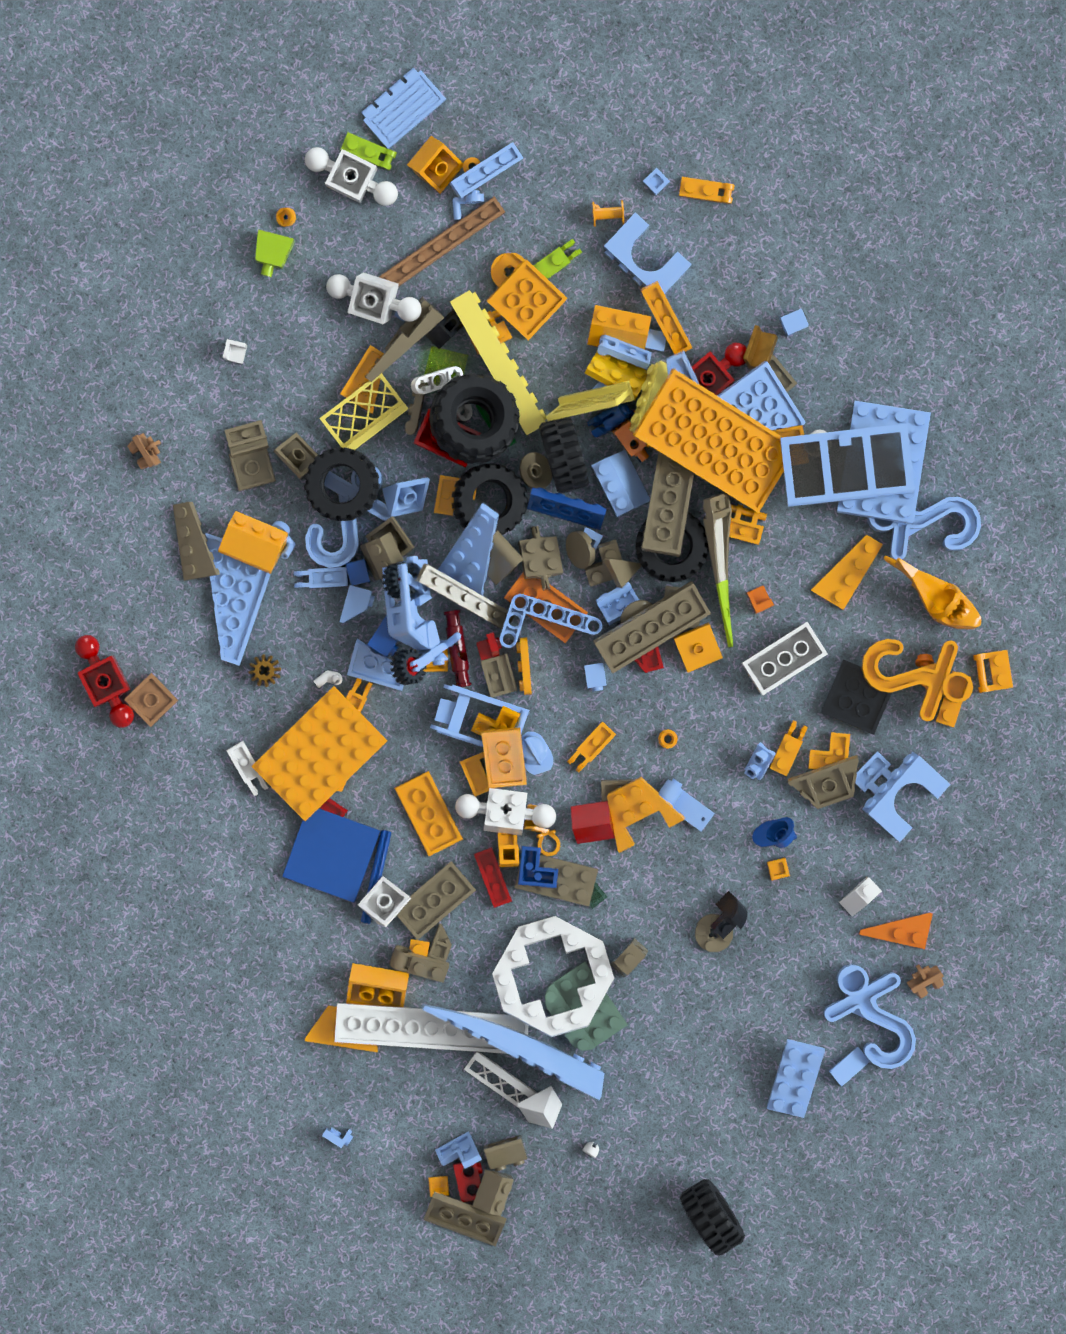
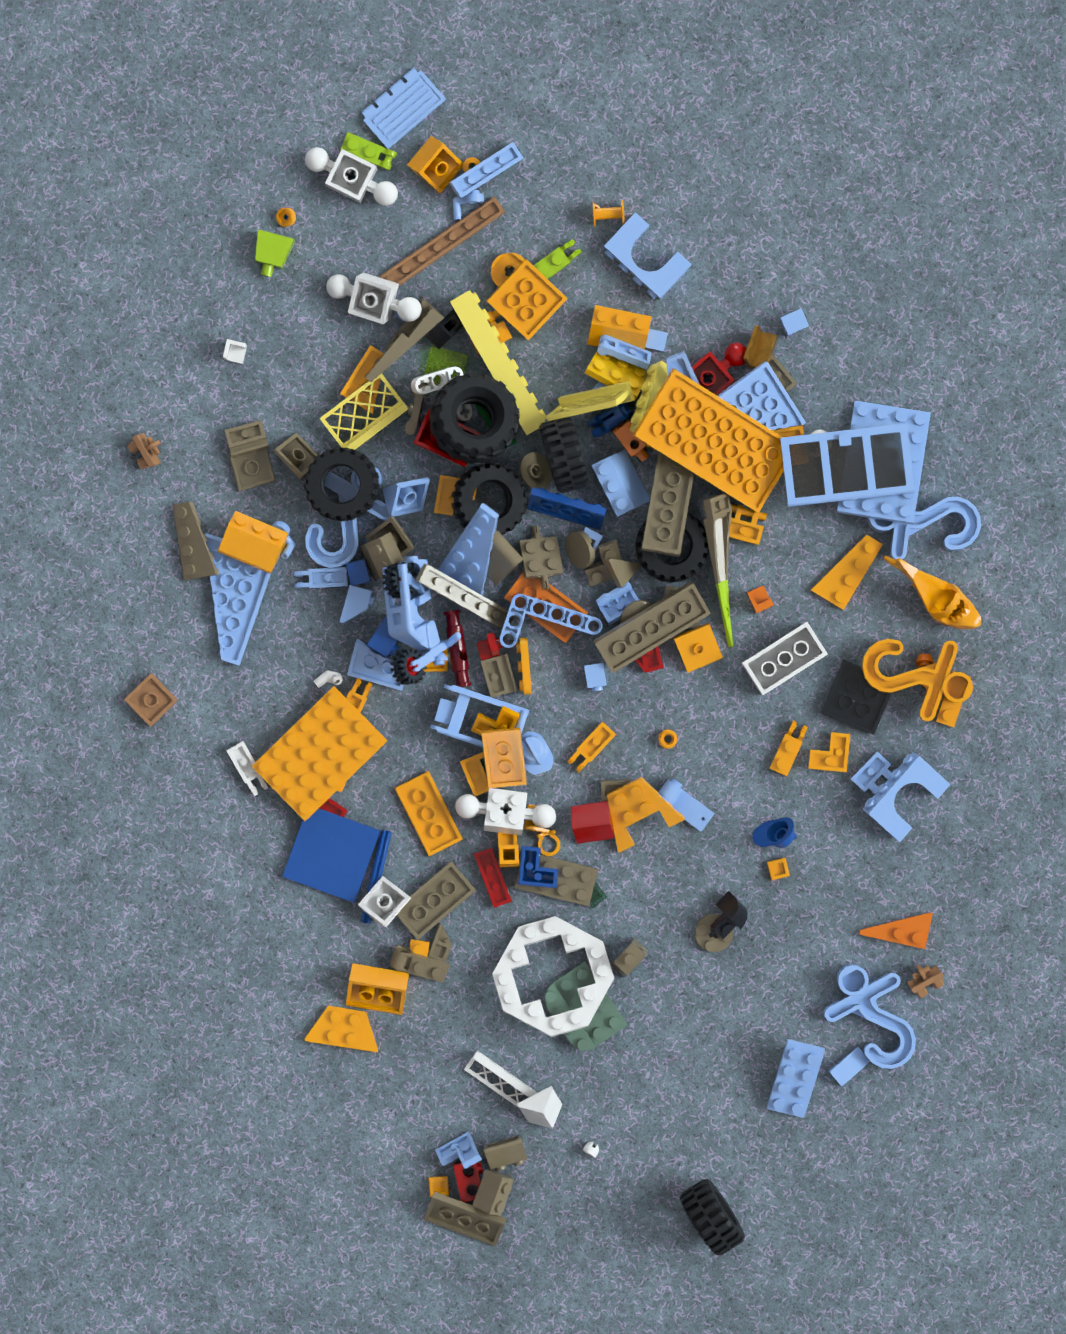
(87, 648): red brick -> none
(266, 664): pearl gold gear -> none
(334, 1136): light blue bracket -> none
(412, 1028): white plate -> none
(532, 1051): light blue wedge -> none
(656, 181): light blue plate -> none
(666, 318): light orange plate -> none
(706, 190): light orange plate -> none
(759, 762): light blue hips -> none
(828, 783): dark tan wing -> none
(860, 896): white slope -> none
(999, 671): light orange plate -> none

